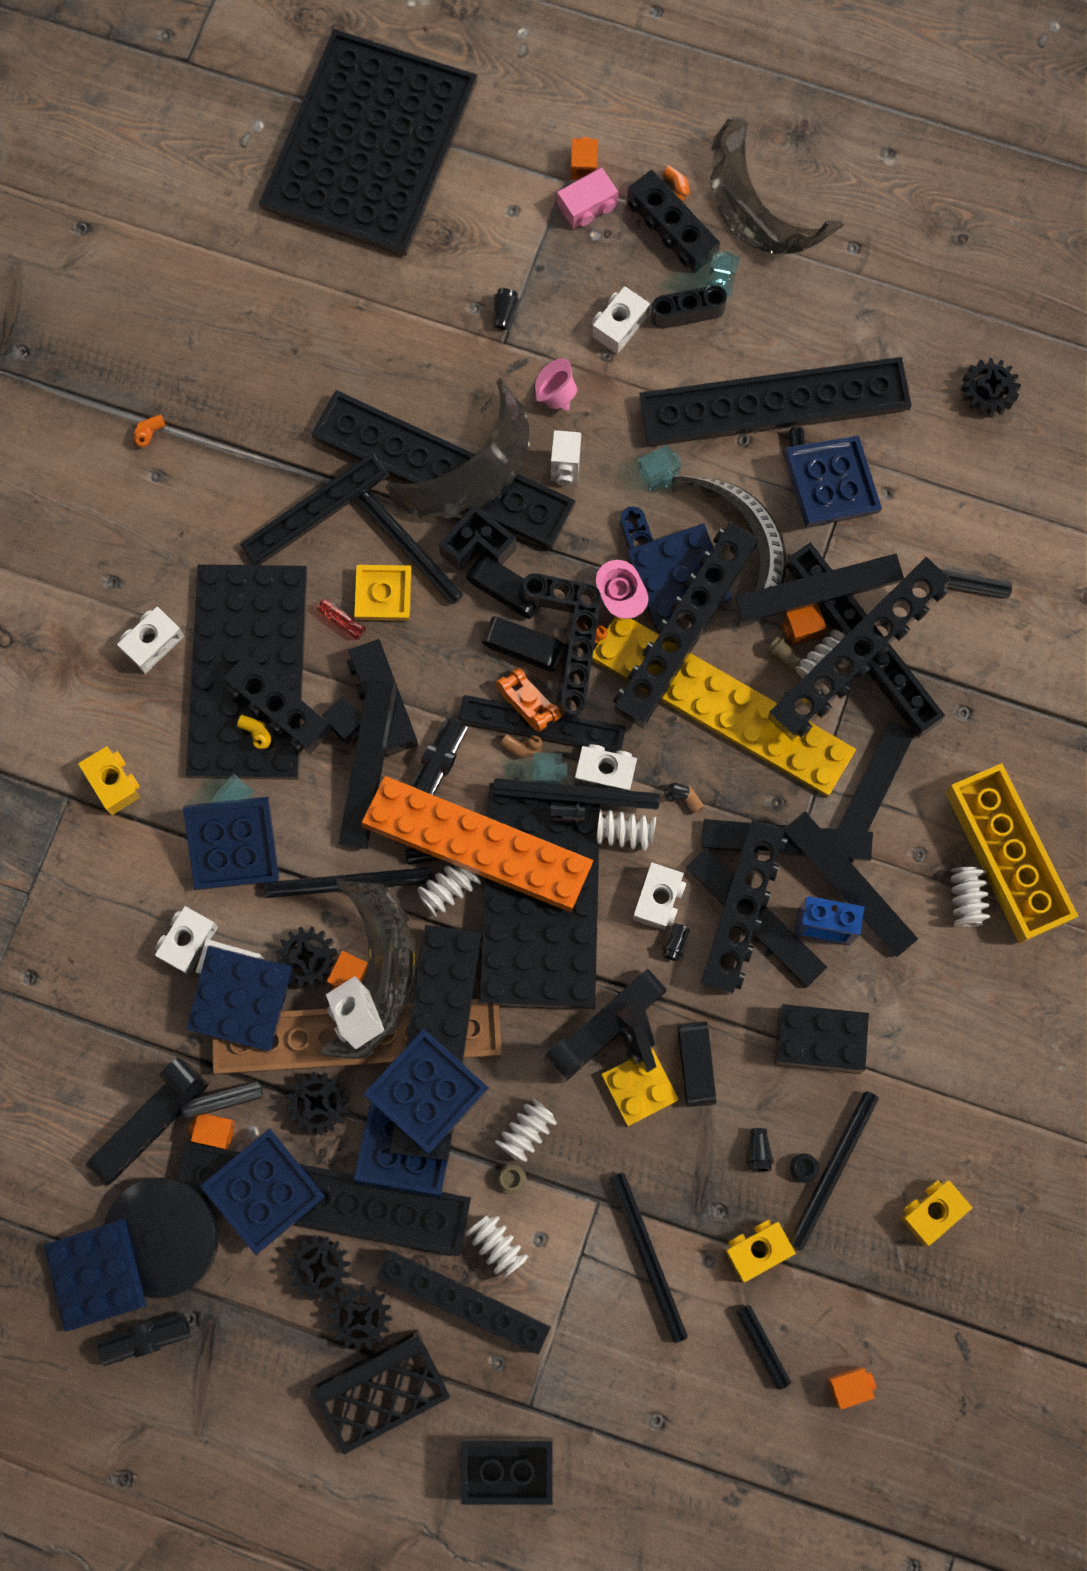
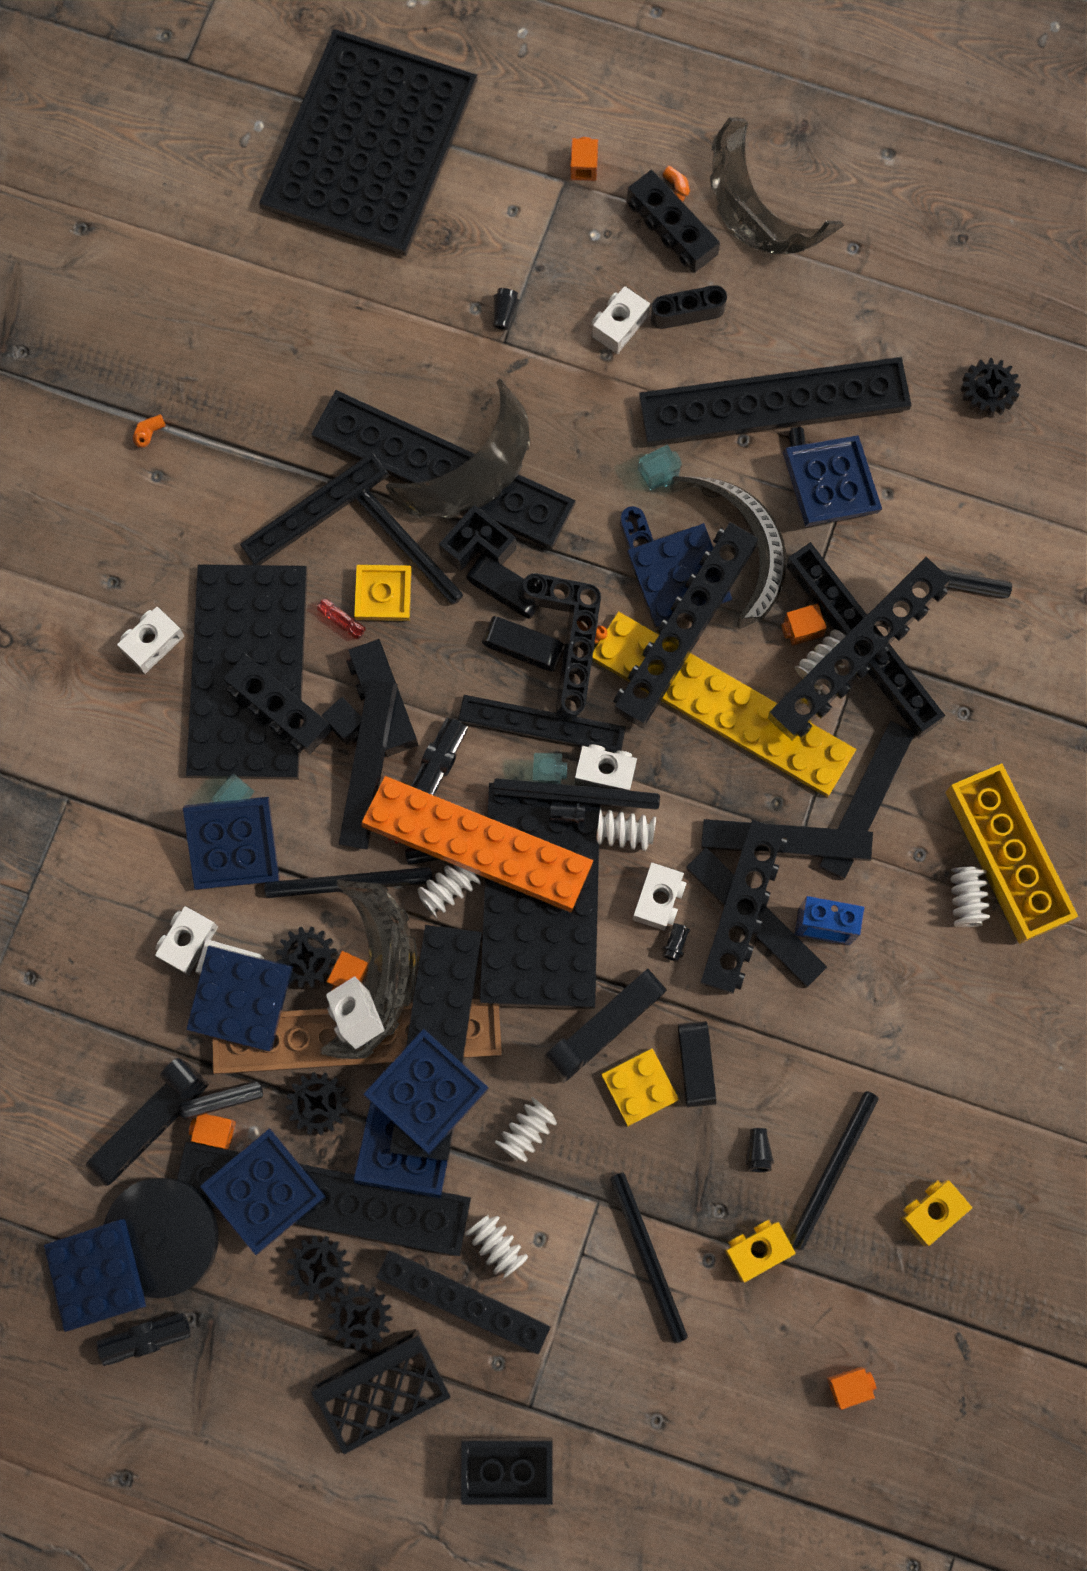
(98, 768): yellow brick -> none
(258, 729): yellow arm -> none
(511, 1179): dark tan plate -> none
(522, 749): medium nougat arm -> none
(527, 700): orange plate -> none
(556, 385): bright pink piece -> none
(565, 457): white brick -> none
(587, 198): bright pink brick -> none
(621, 589): bright pink piece -> none
(637, 1035): black bracket -> none
(685, 793): arm -> none
(723, 271): clear light blue slope -> none
(763, 1347): black axle -> none
(784, 653): dark tan pin -> none
(804, 1168): black plate -> none
(819, 588): black tile -> none
(821, 1039): black brick -> none
(850, 883): black tile -> none

